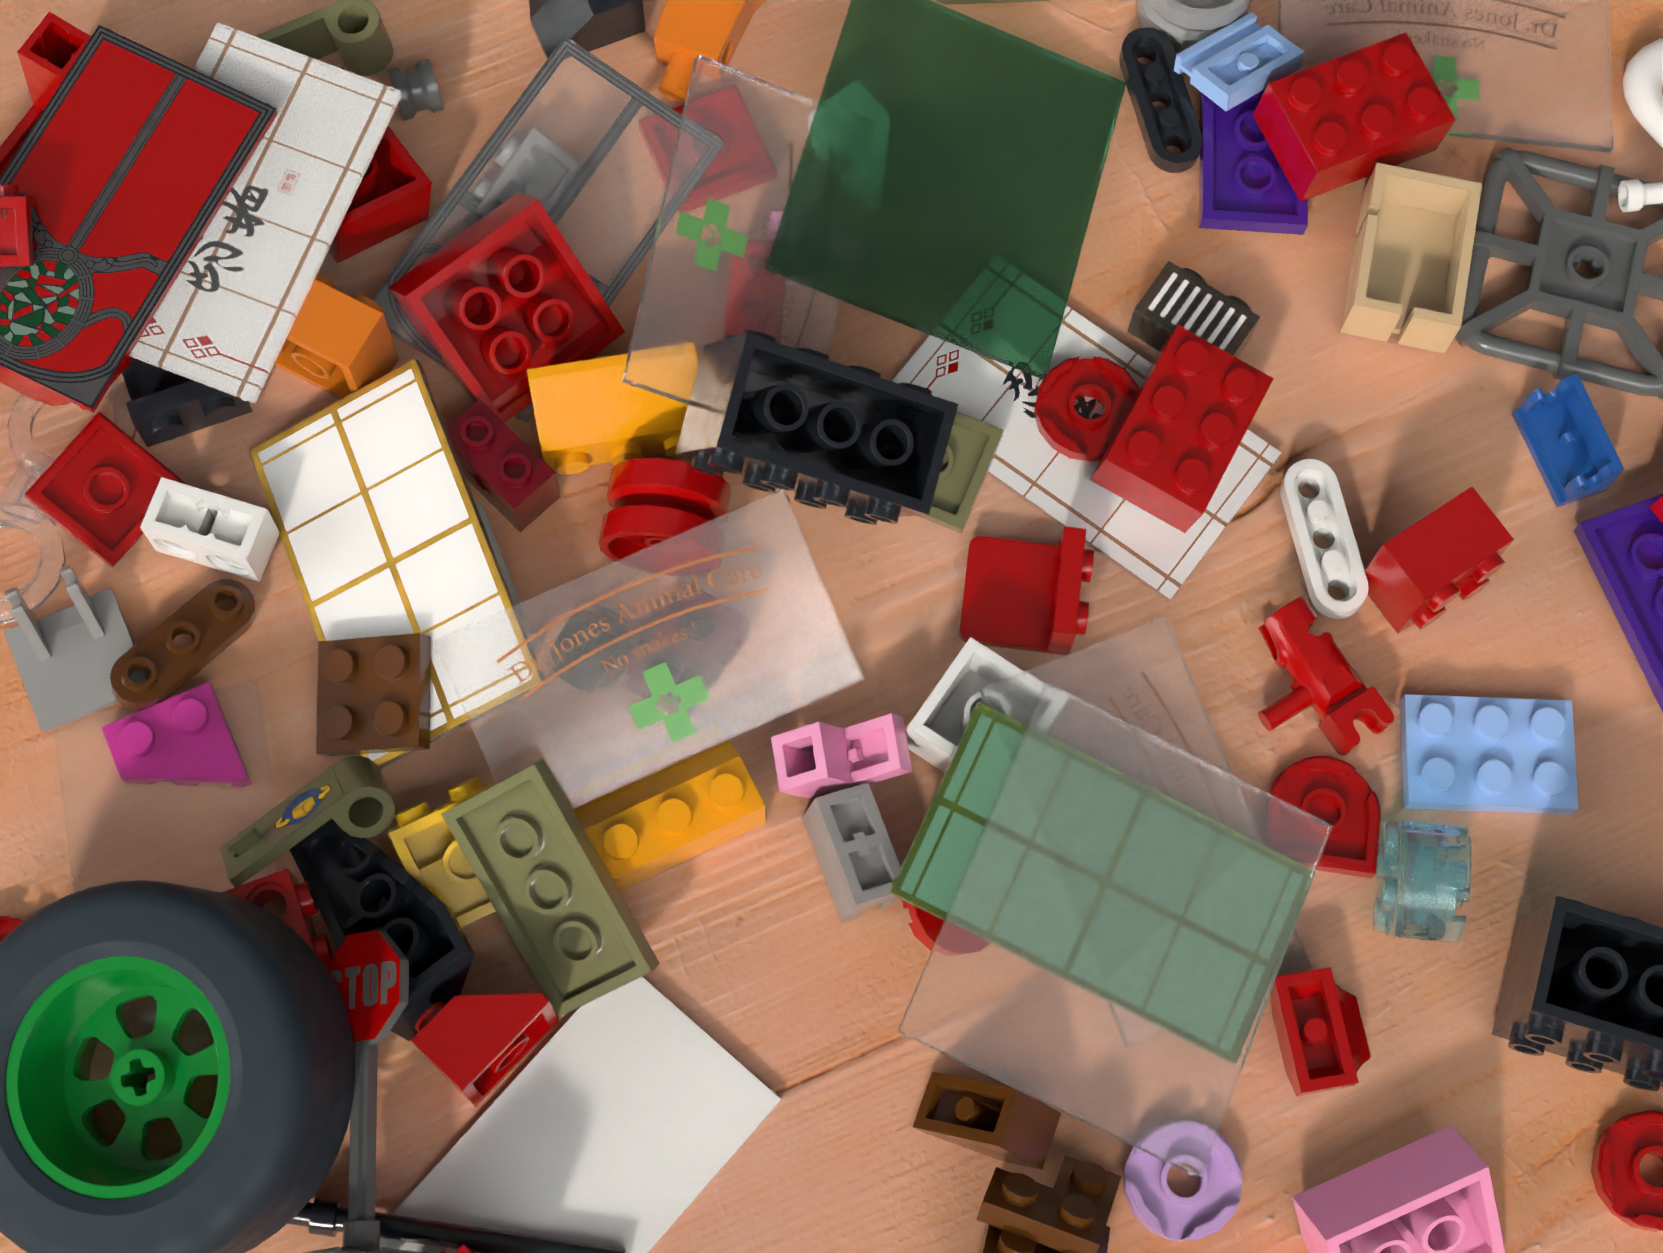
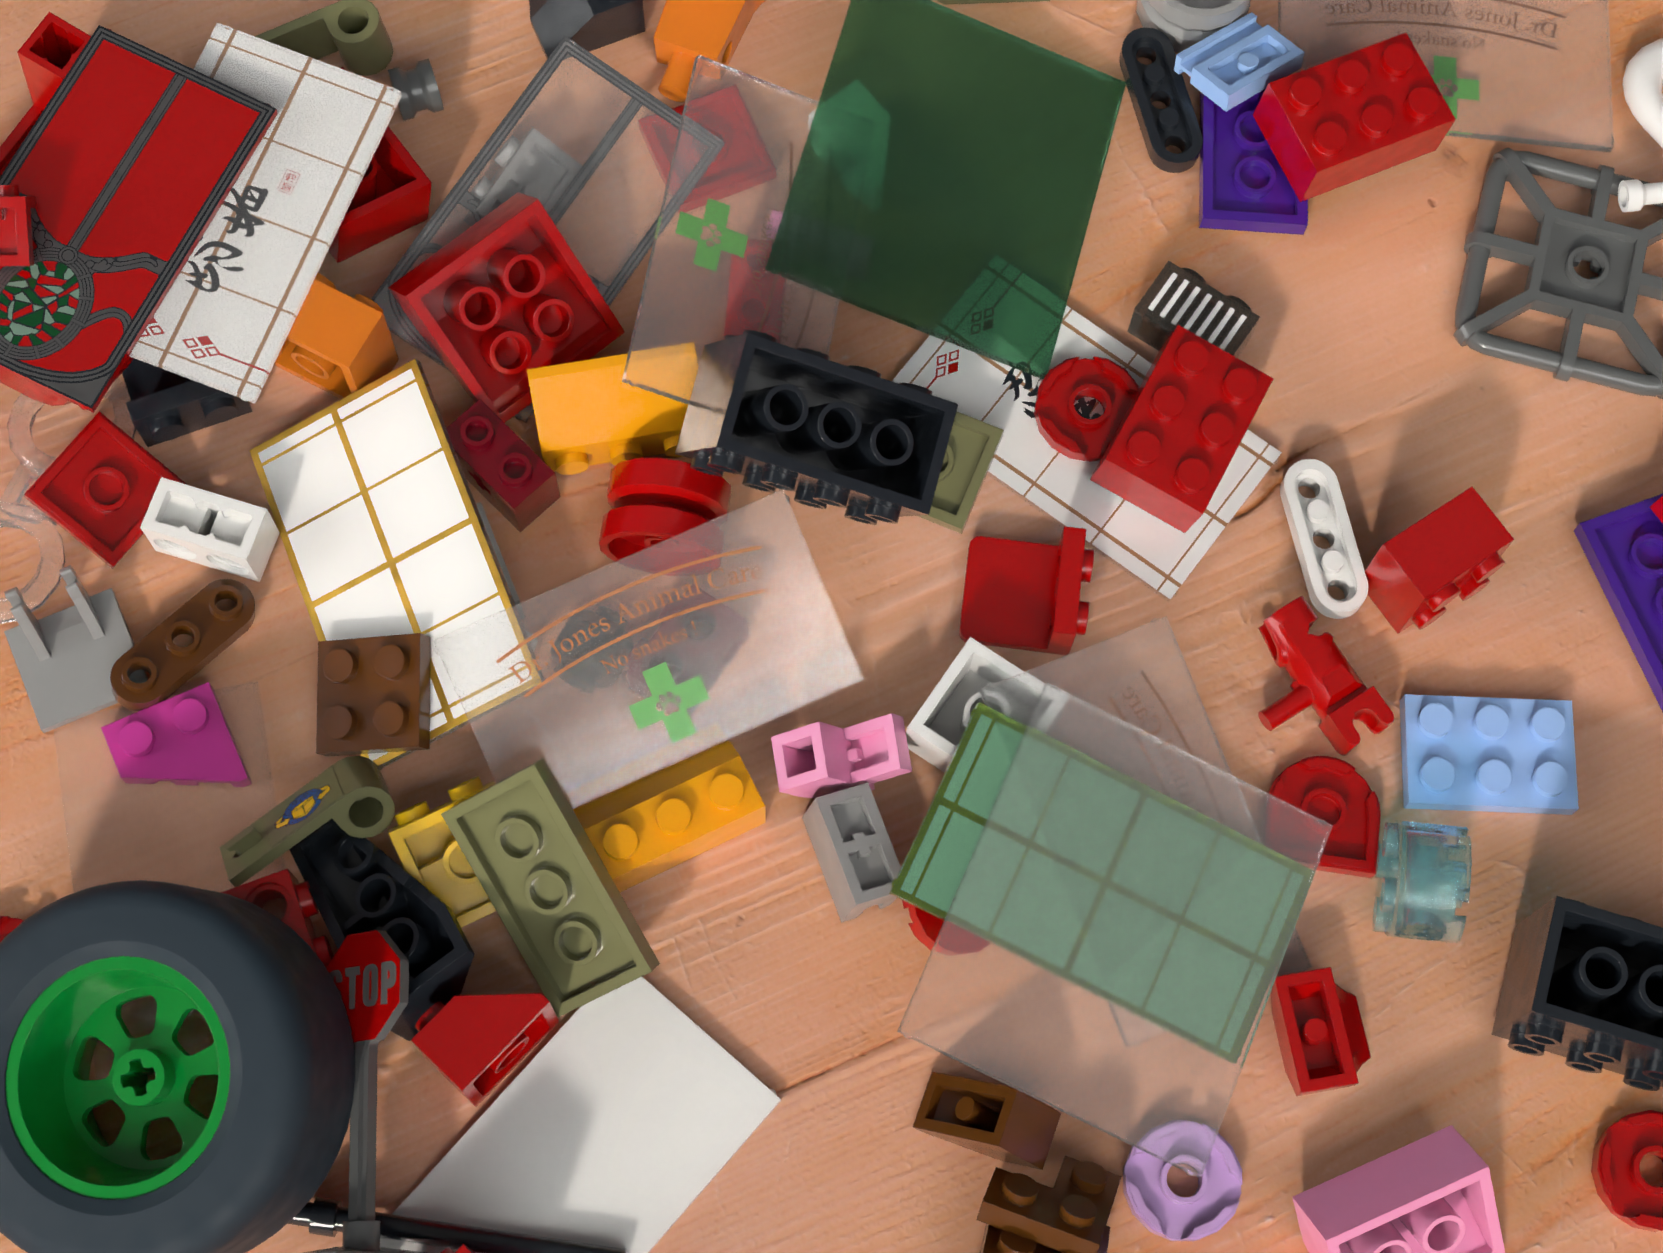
(1411, 257): tan piece -> none
(1568, 441): blue hinge -> none

